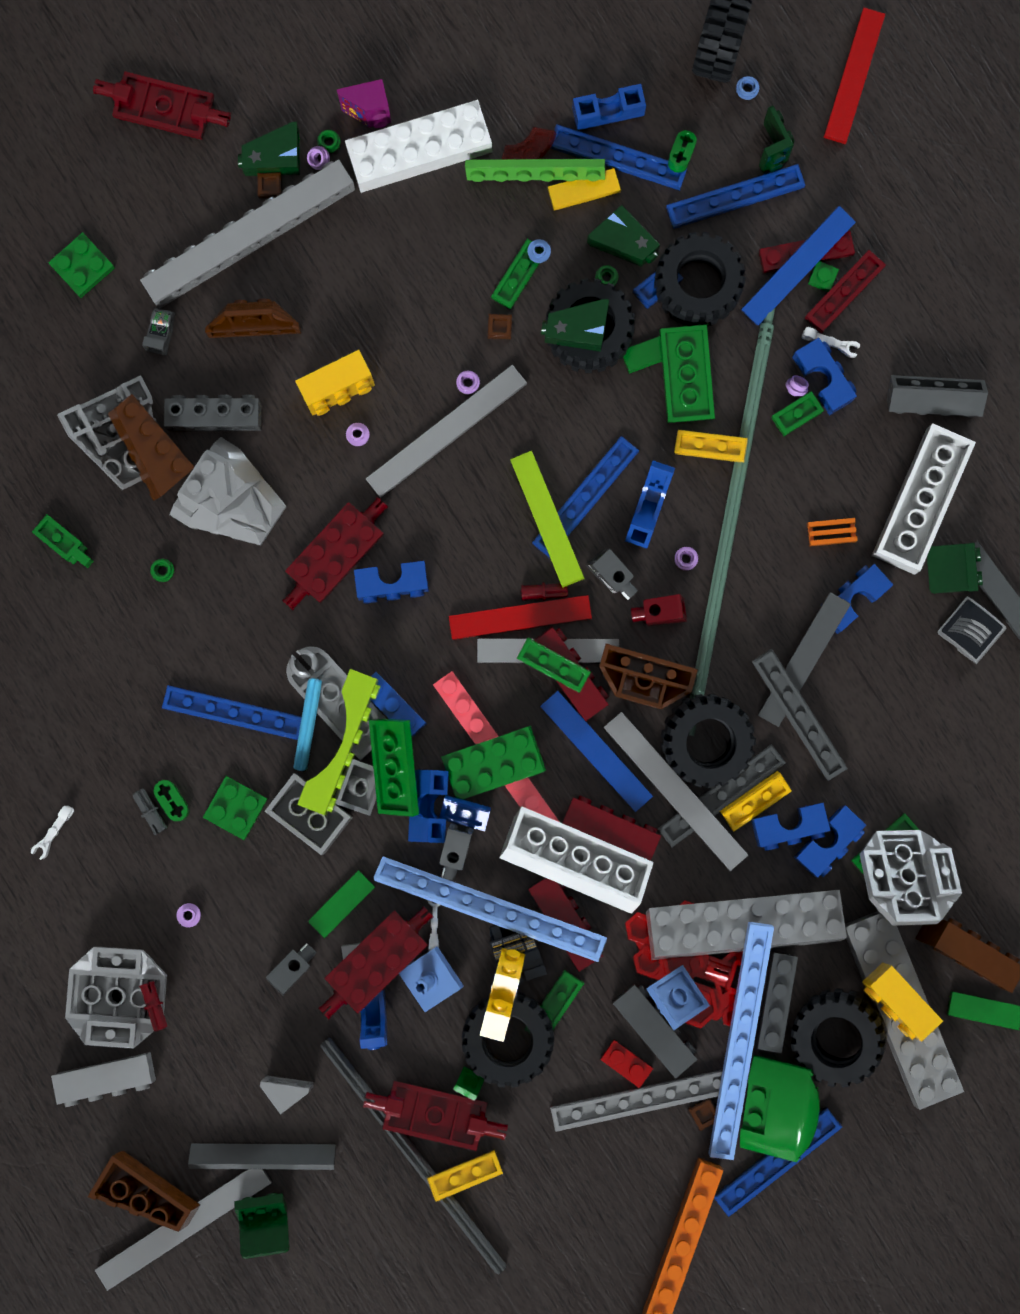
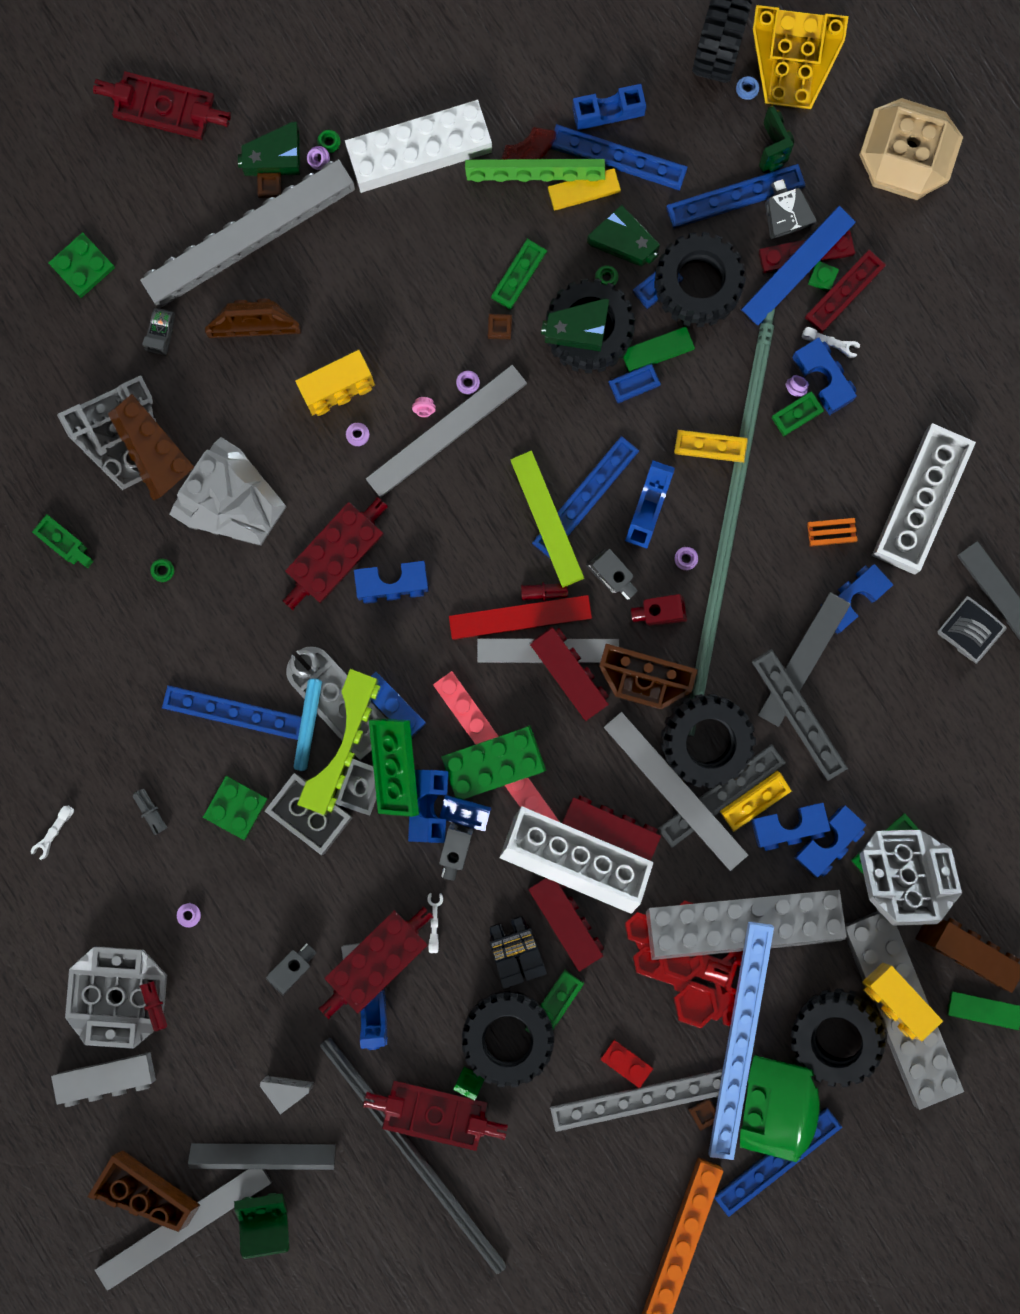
(166, 803): green beam -> none
(212, 413): dark grey brick -> none
(341, 904): green tile -> none
(366, 103): magenta slope -> none
(423, 406): none -> bright pink plate
(431, 979): medium blue tile -> none
(464, 1175): yellow tile -> none
(490, 909): light blue plate -> none
(502, 994): yellow arch -> none
(539, 258): medium blue plate -> none
(553, 664): green tile -> none
(596, 751): blue tile -> none
(634, 383): none -> blue tile
(654, 1030): dark grey brick -> none
(677, 150): green beam -> none
(677, 997): medium blue tile -> none
(687, 373): green plate -> none
(776, 1002): dark grey brick -> none
(787, 211): none -> dark grey torso
(795, 53): none -> yellow wedge
(854, 75): red tile -> none
(905, 169): none -> tan piece
(936, 396): dark grey brick -> none
(954, 568): dark green bracket -> none

